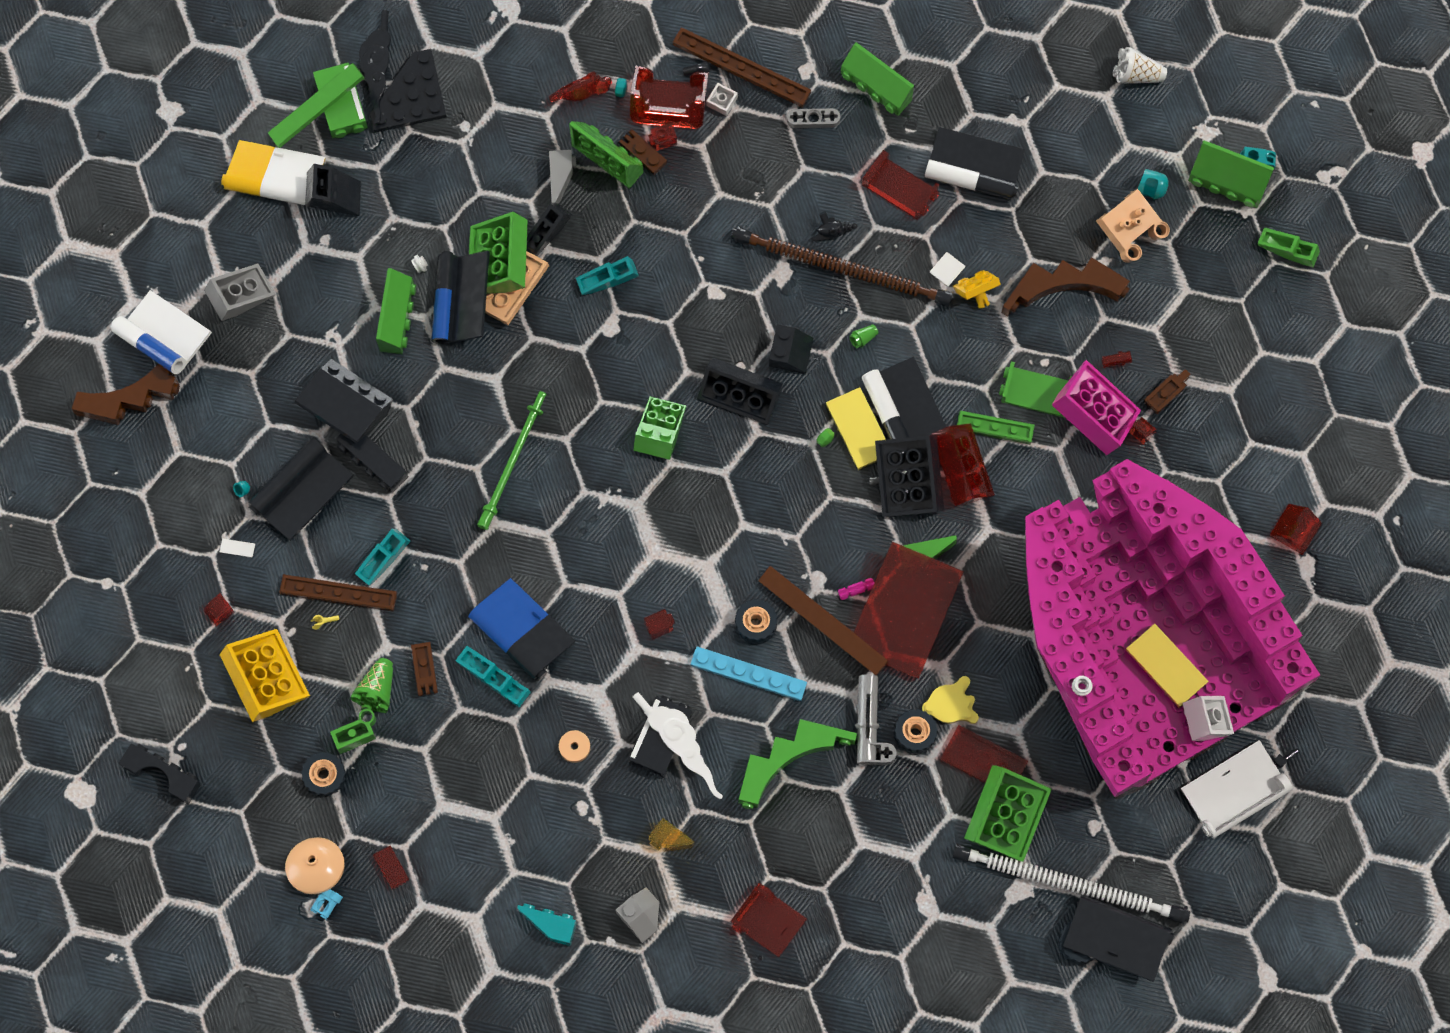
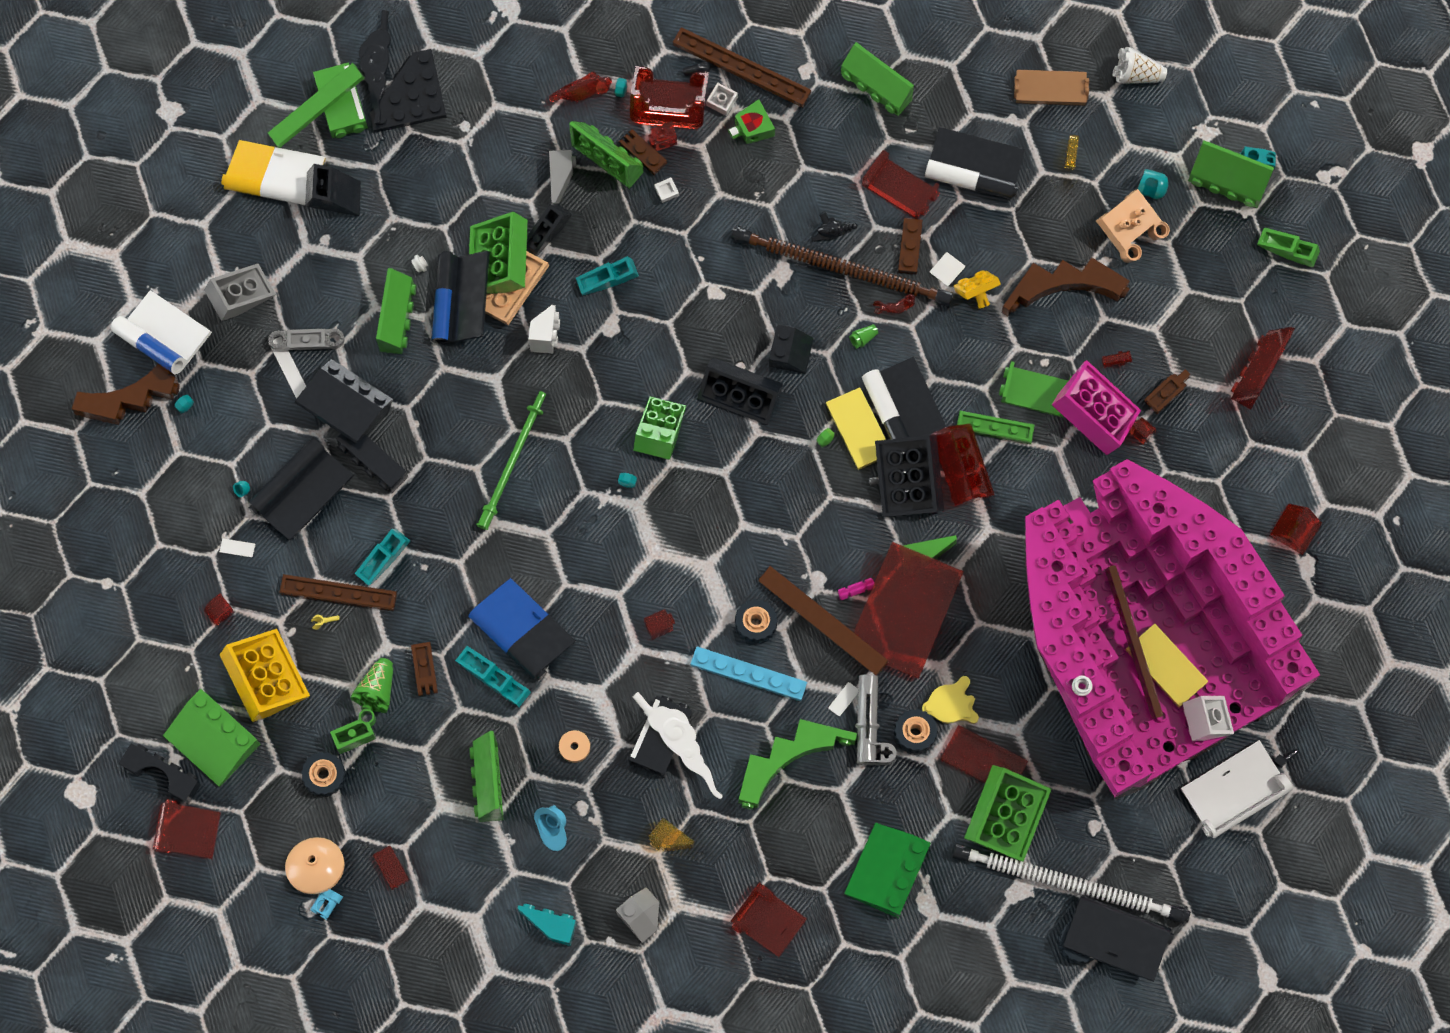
(183, 830): none -> clear red door
(184, 403): none -> teal tile
(211, 738): none -> bright green slope
(289, 369): none -> white sticker
(306, 339): none -> light grey plate
(487, 777): none -> bright green slope
(543, 331): none -> white slope
(551, 827): none -> medium azure piece
(627, 480): none -> teal tile
(666, 190): none -> white plate
(752, 124): none -> bright green torso
(808, 124): light grey beam -> none
(843, 699): none -> white sticker
(887, 869): none -> green slope
(898, 307): none -> clear red arm
(910, 246): none -> reddish brown plate
(1051, 87): none -> medium nougat brick
(1071, 151): none -> clear yellow beam
(1133, 642): none -> reddish brown tile
(1261, 366): none -> clear red slope

